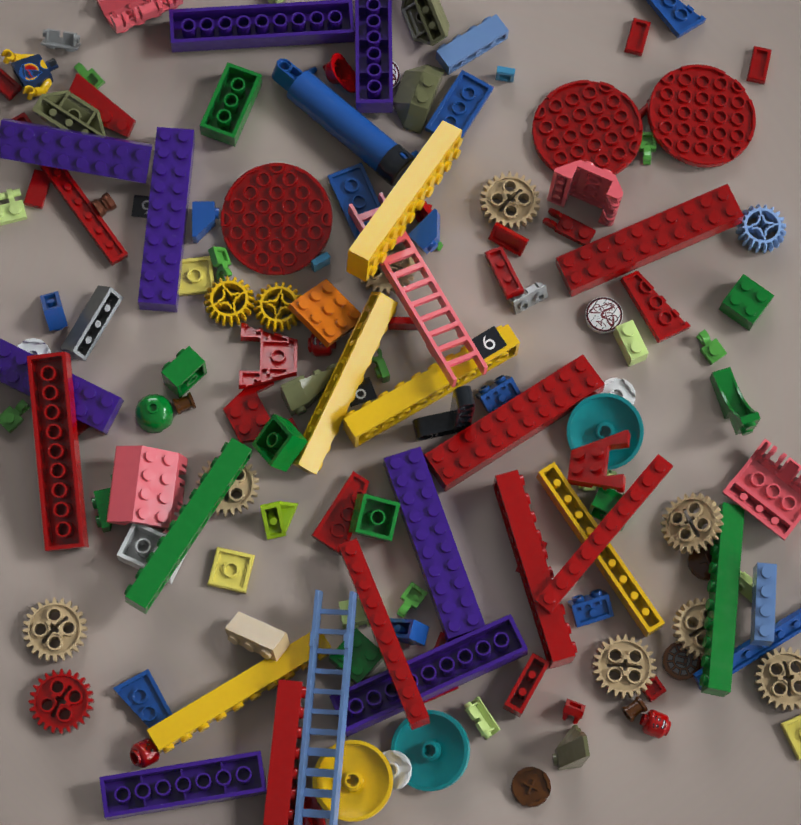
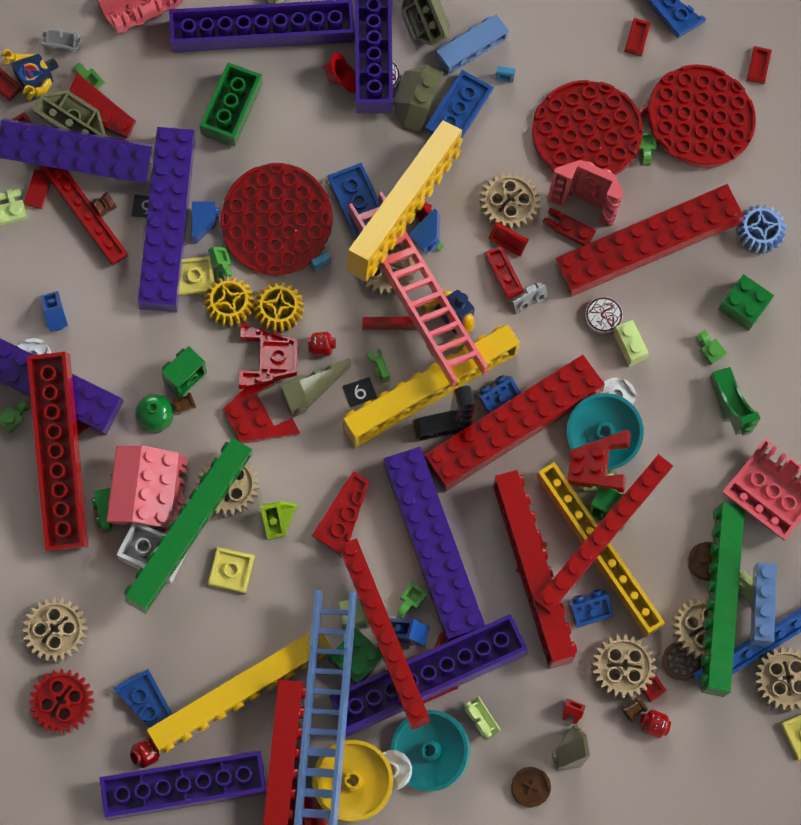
(91, 323): dark grey brick -> none
(257, 636): tan brick -> none
(279, 442): green brick -> none
(325, 312): orange plate -> none
(343, 121): blue piece -> none
(345, 381): yellow brick -> none
(374, 517): green brick -> none
(460, 305): none -> torso
(489, 342): black sticker -> none
(526, 685): red brick -> none
(657, 314): red wing -> none
(707, 514): tan gear -> none

